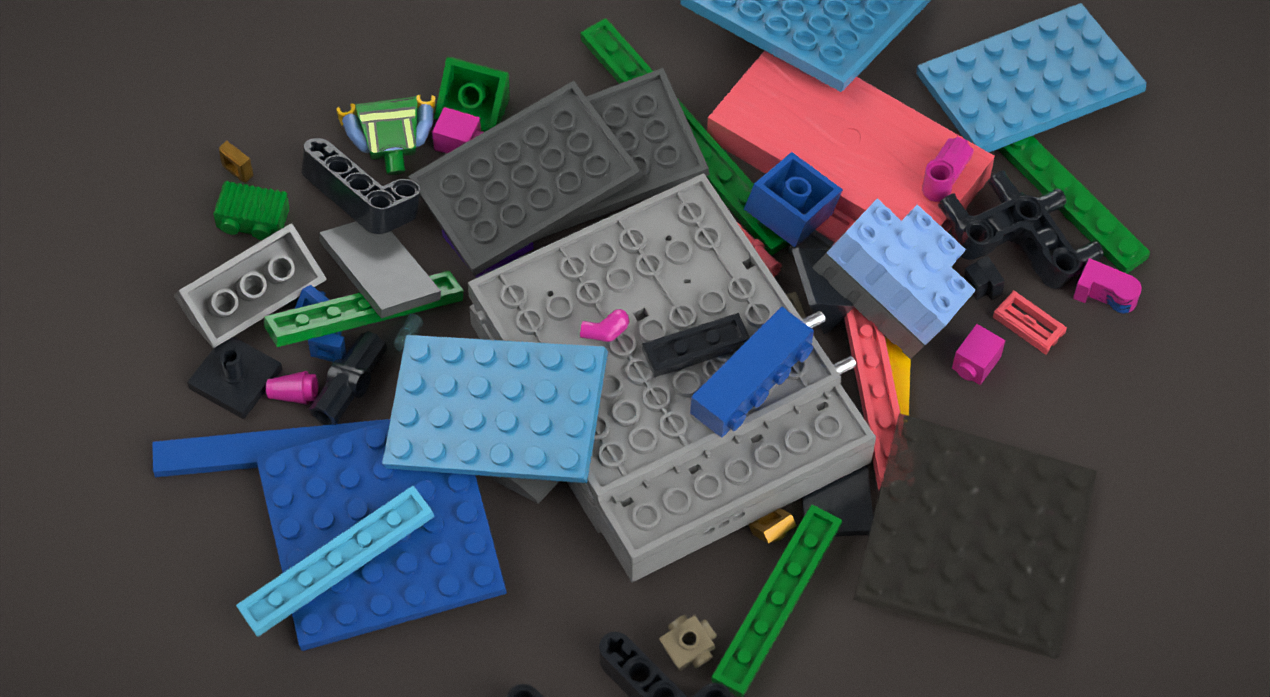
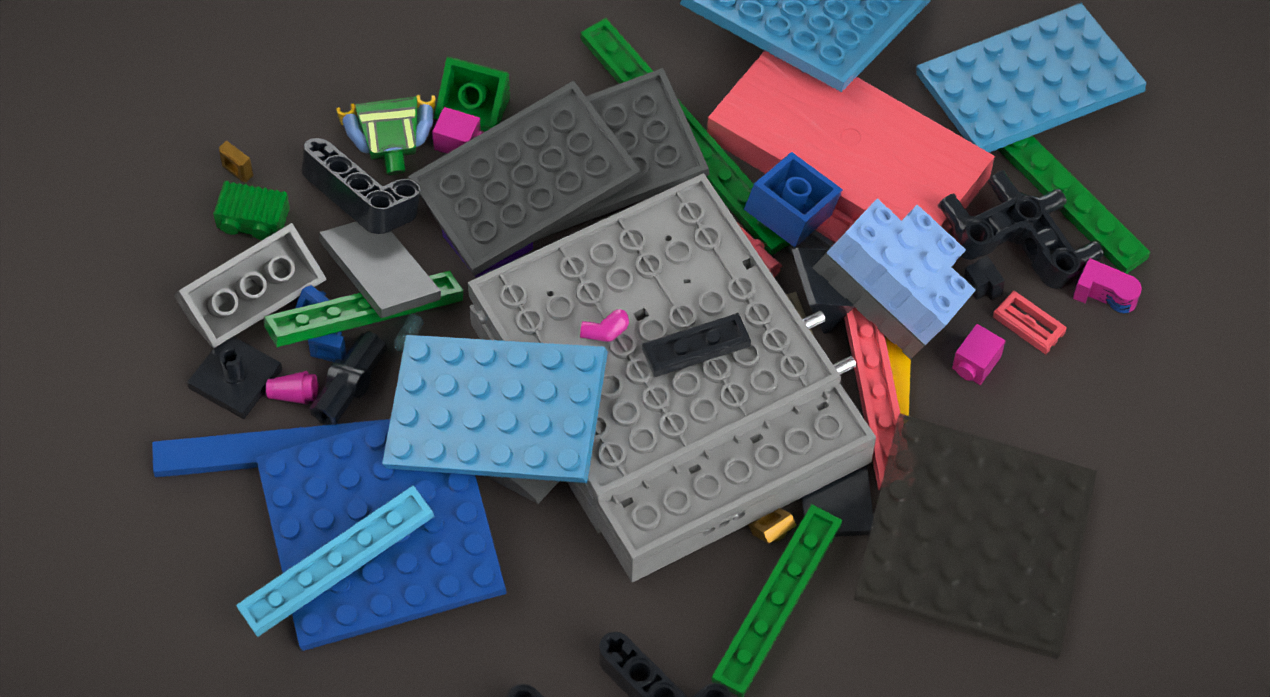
(686, 655): dark tan brick -> none
(752, 372): blue brick -> none
(946, 168): dark pink piece -> none

